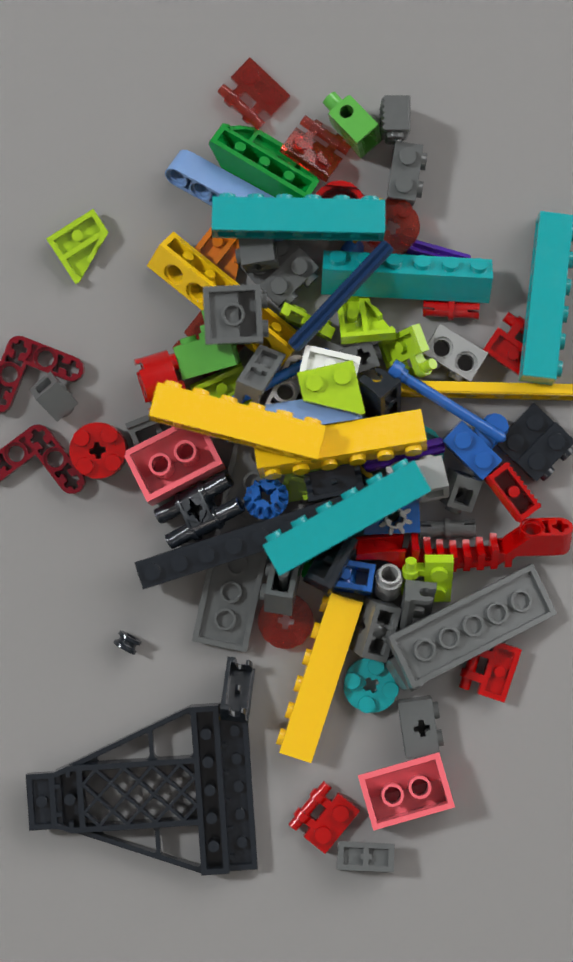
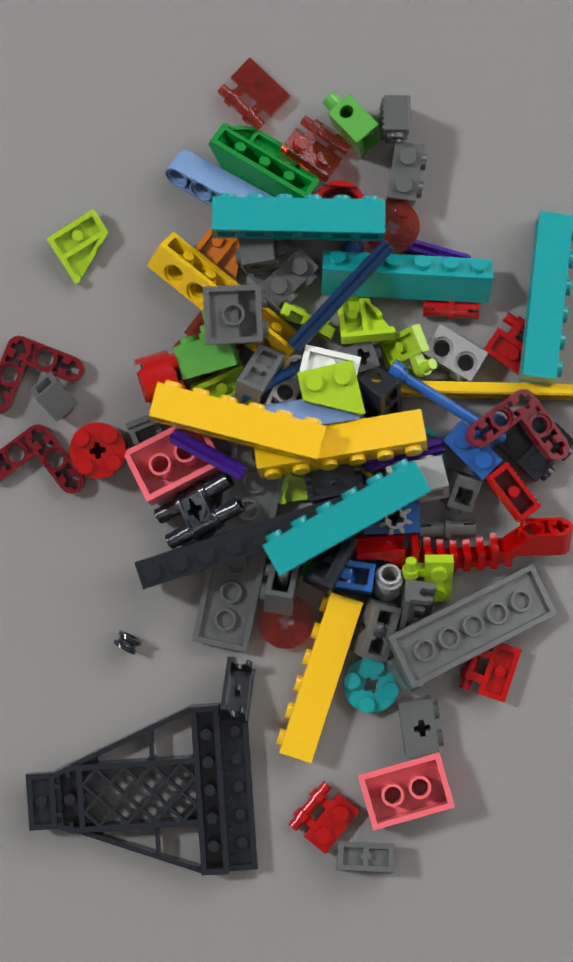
(208, 454): none -> dark purple axle
(262, 509): blue gear -> none
(524, 417): none -> dark red beam

